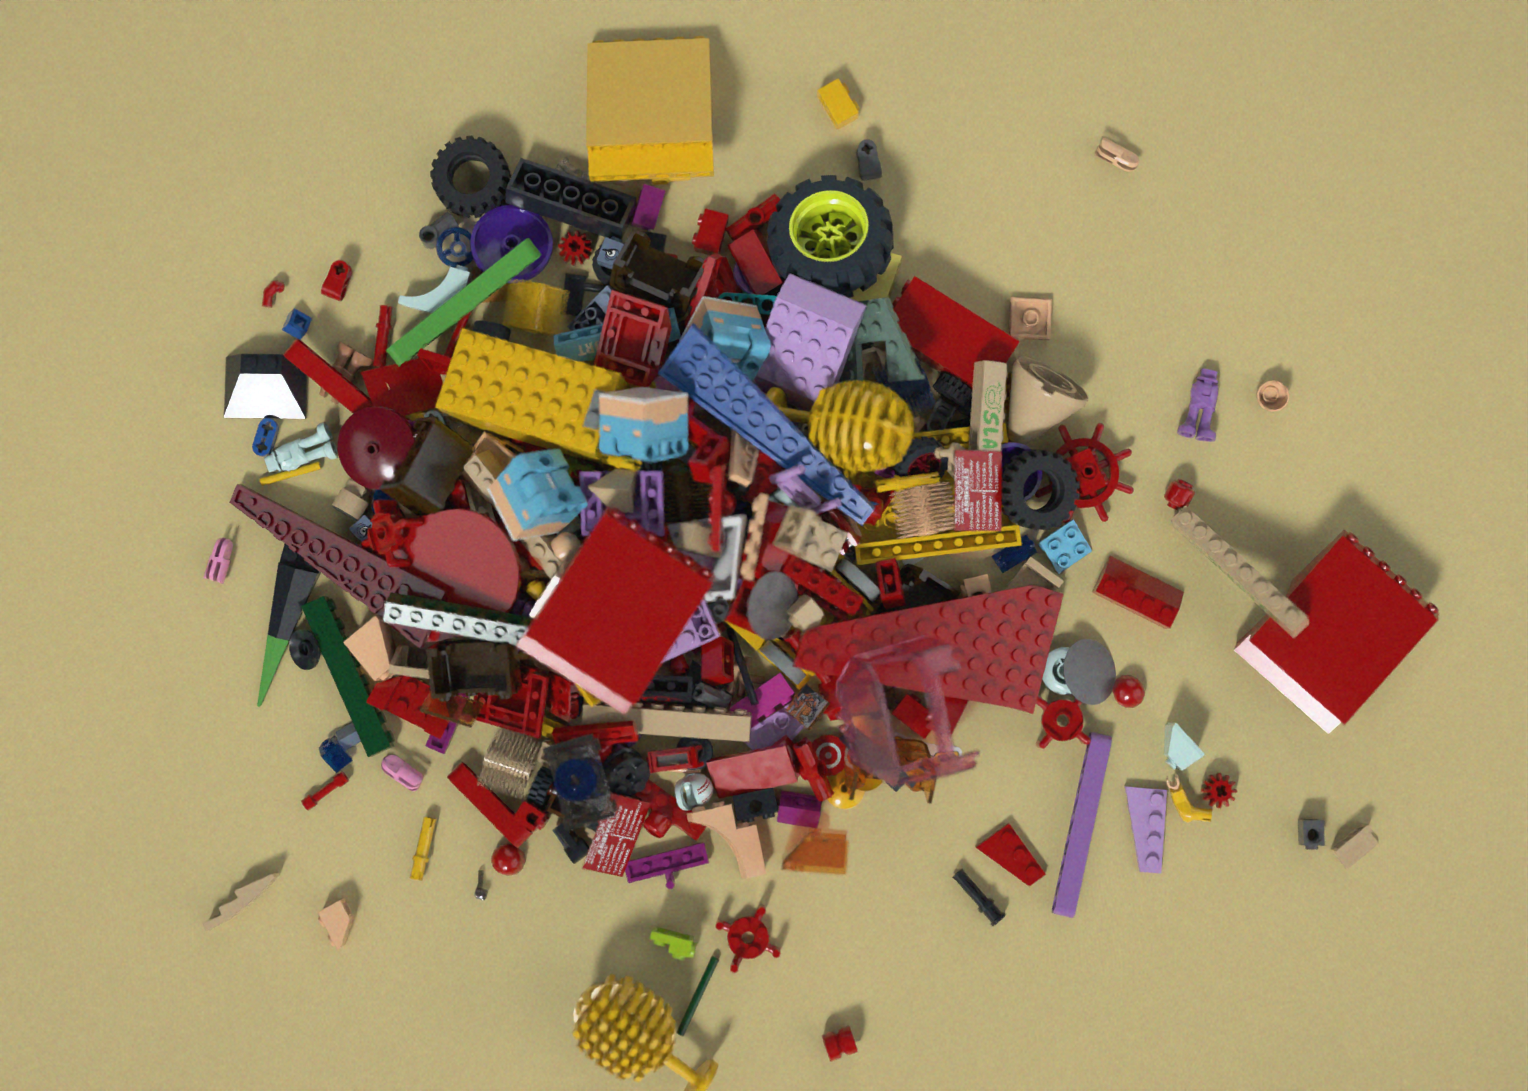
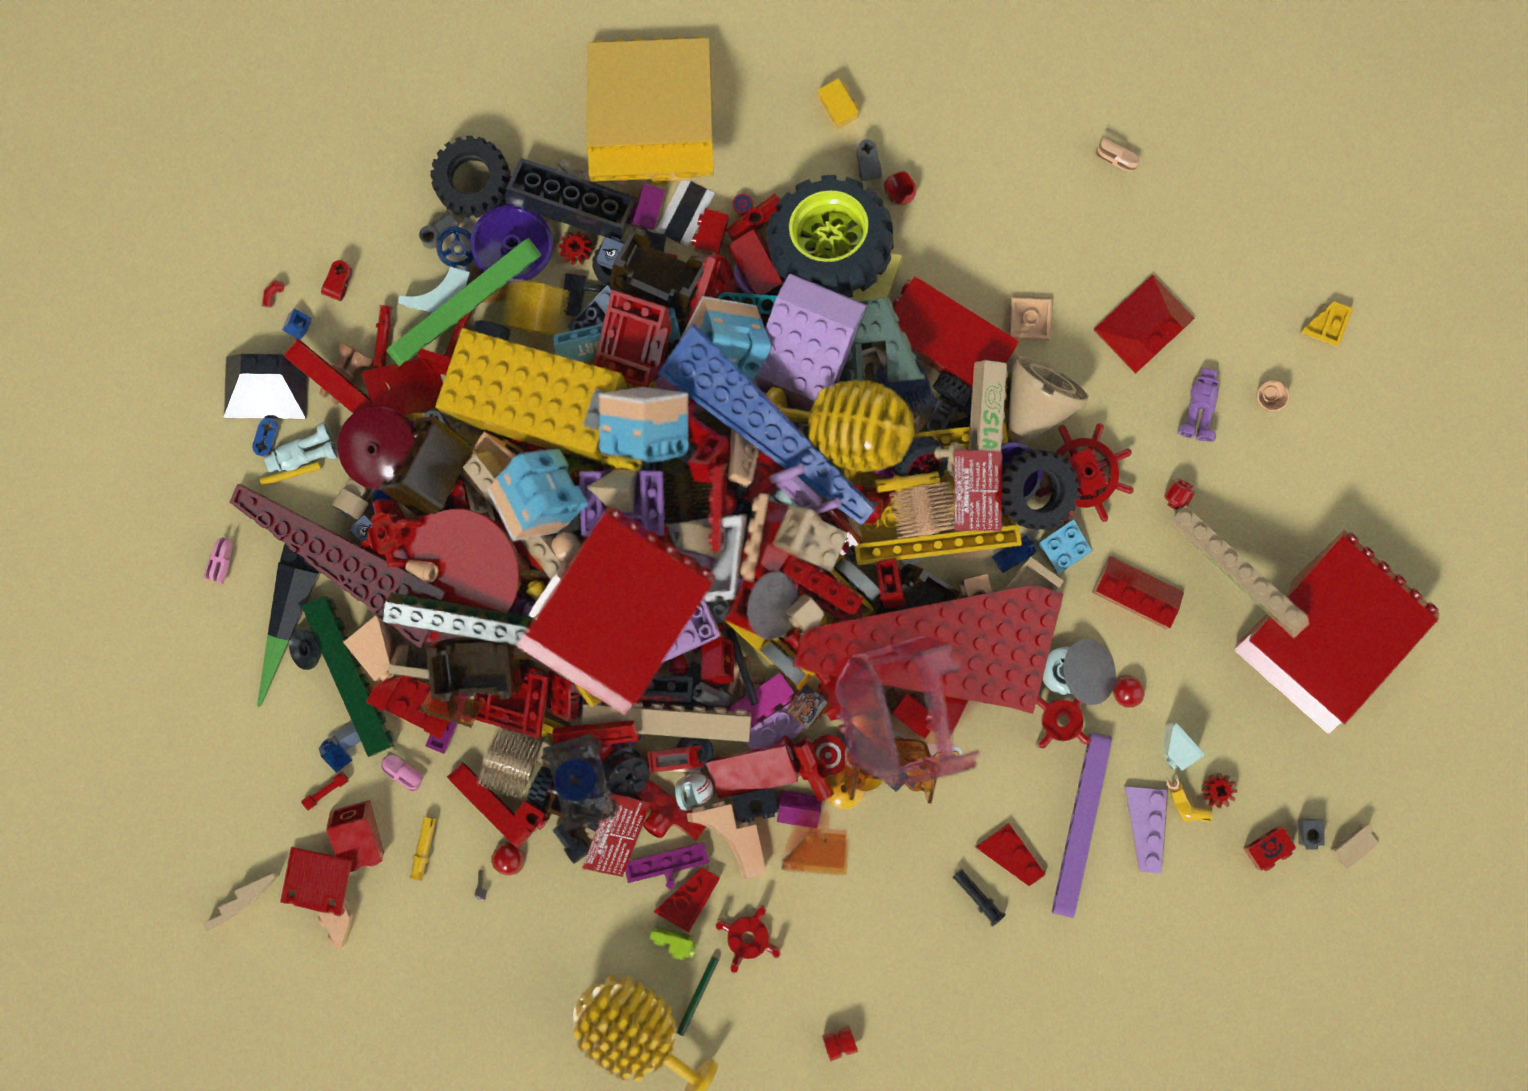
(316, 881): none -> red window
(355, 835): none -> red slope
(423, 570): none -> light nougat cone
(683, 212): none -> sticker
(688, 901): none -> red wing
(742, 204): none -> tile
(900, 188): none -> red hair
(1144, 324): none -> red slope
(1270, 848): none -> red brick
(1329, 324): none -> yellow wing

